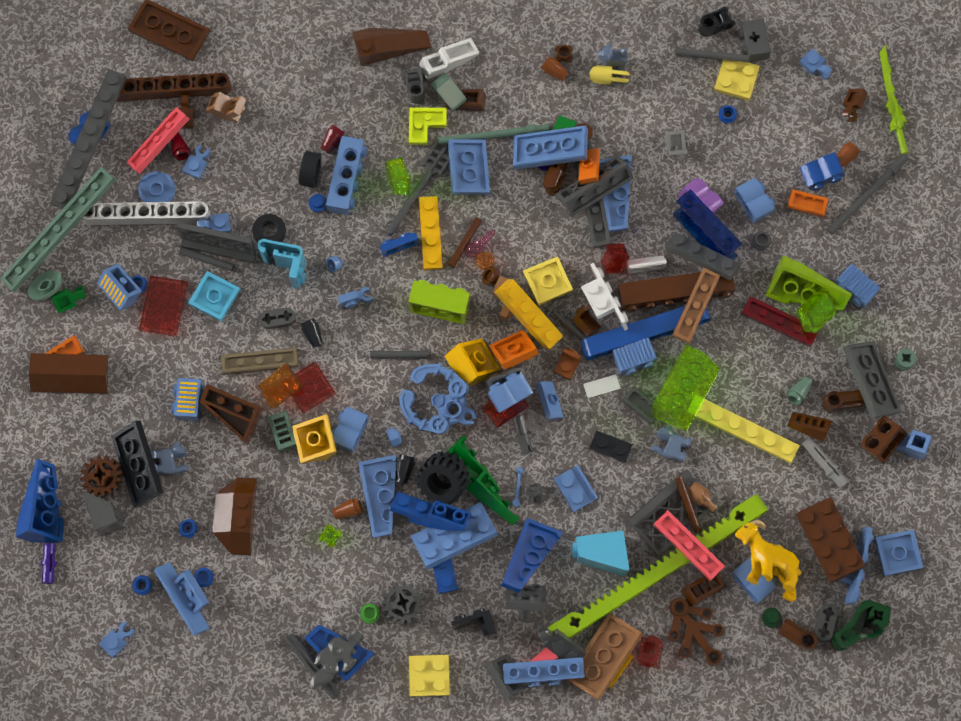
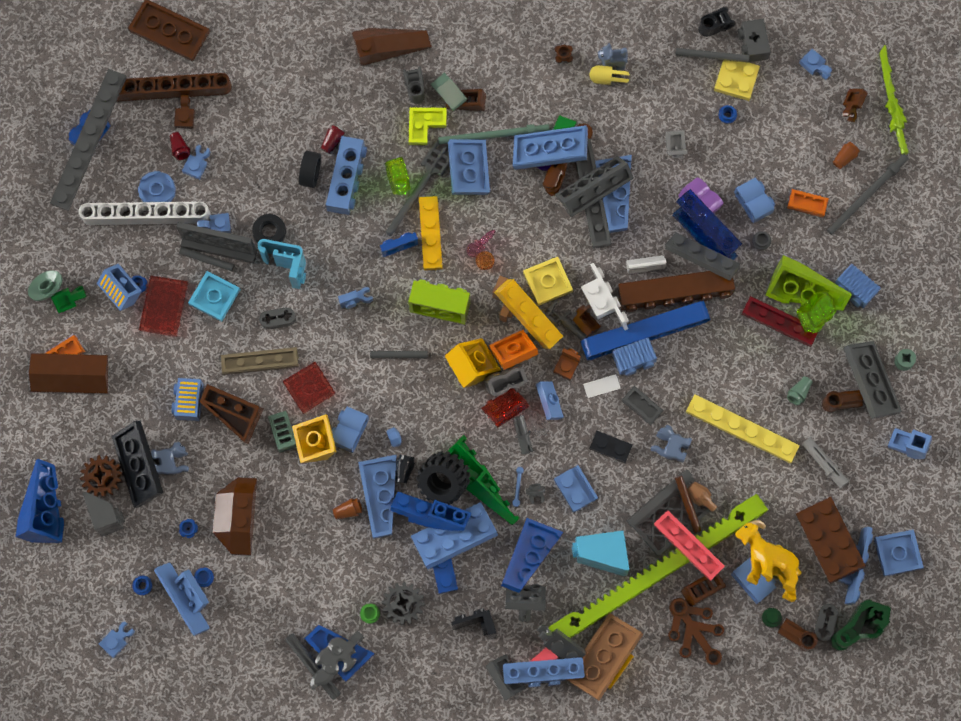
(48, 563): dark purple pin -> none
(58, 229): sand green plate -> none
(158, 140): coral plate -> none
(226, 107): medium nougat brick -> none
(280, 386): clear orange plate -> none
(312, 332): black cone -> none
(317, 202): blue plate -> none
(324, 536): clear neon green plate -> none
(334, 263): medium blue hinge -> none
(429, 675): light yellow plate -> none
(443, 403): medium blue piece -> none
(448, 58): white slope -> none
(465, 241): reddish brown bar -> none
(490, 276): reddish brown tile -> none
(510, 392): medium blue brick -> none
(554, 69): dark orange cone -> none
(590, 168): orange plate -> none
(615, 258): clear red brick -> none
(646, 645): clear red brick -> none
(685, 388): clear neon green slope -> none
(696, 305): medium nougat tile -> none
(813, 427): reddish brown slope -> none
(822, 171): blue brick -> none
(886, 441): reddish brown brick -> none

